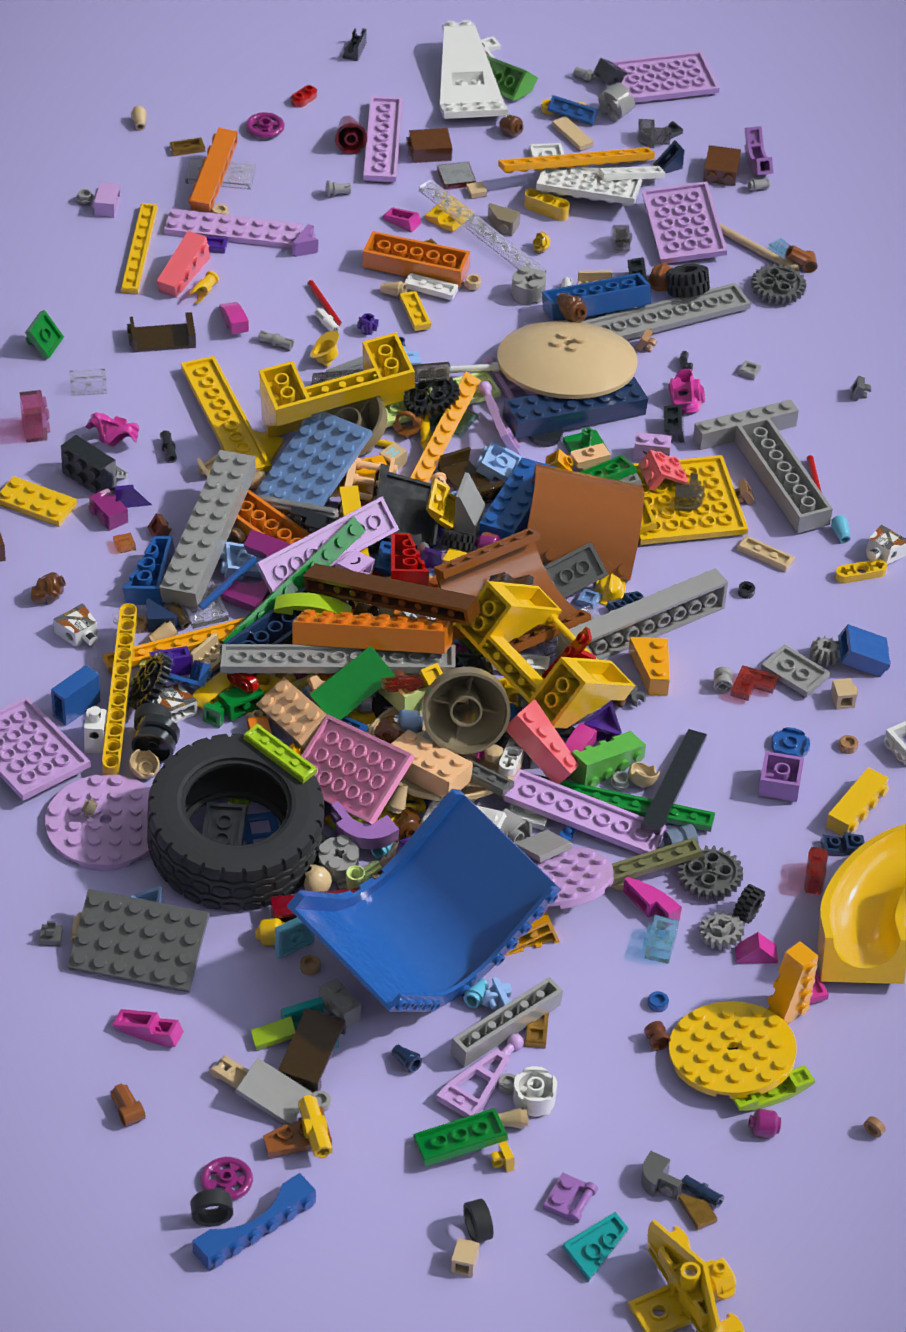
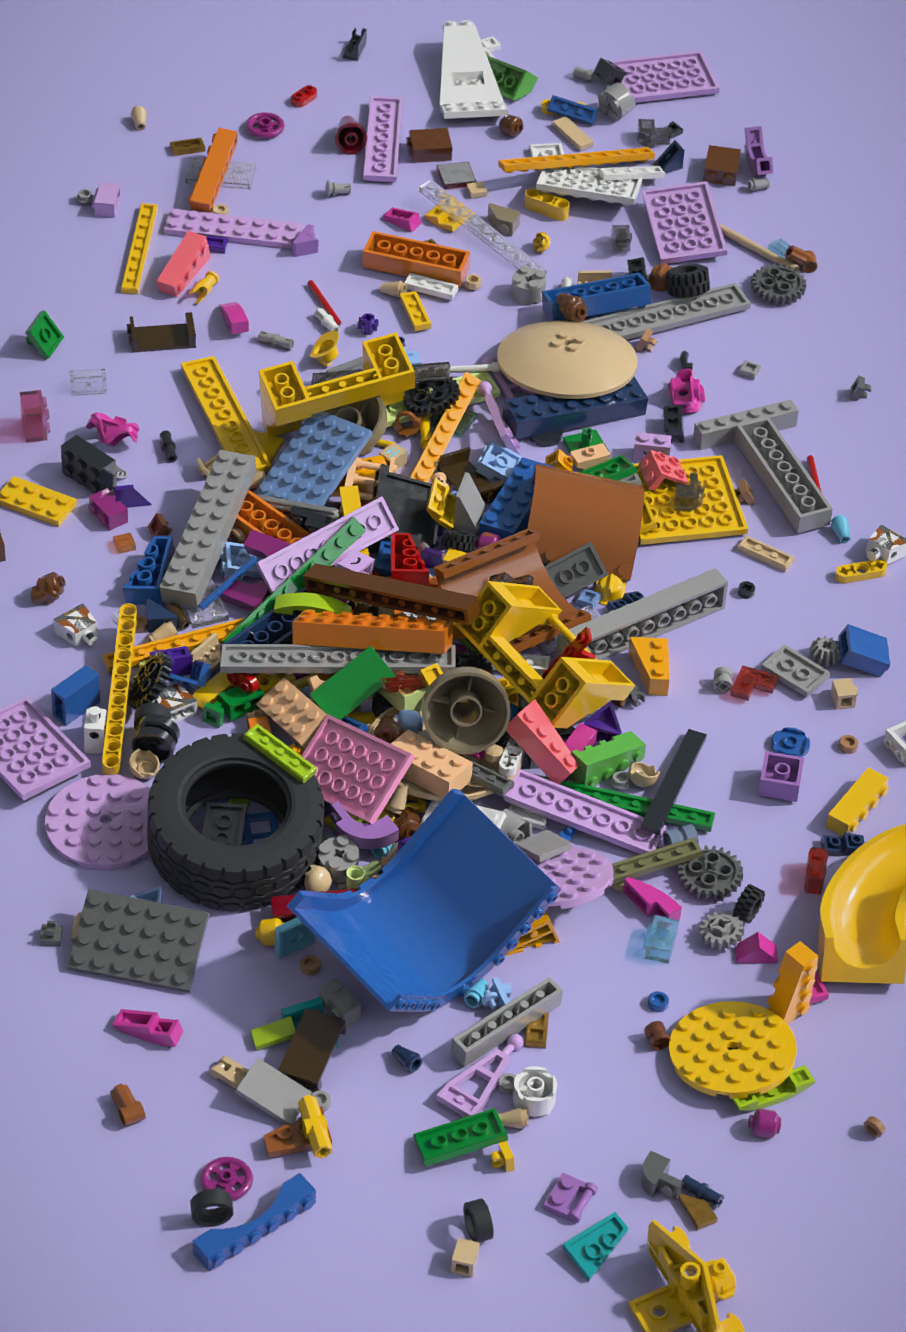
(89, 808): dark tan plate -> none

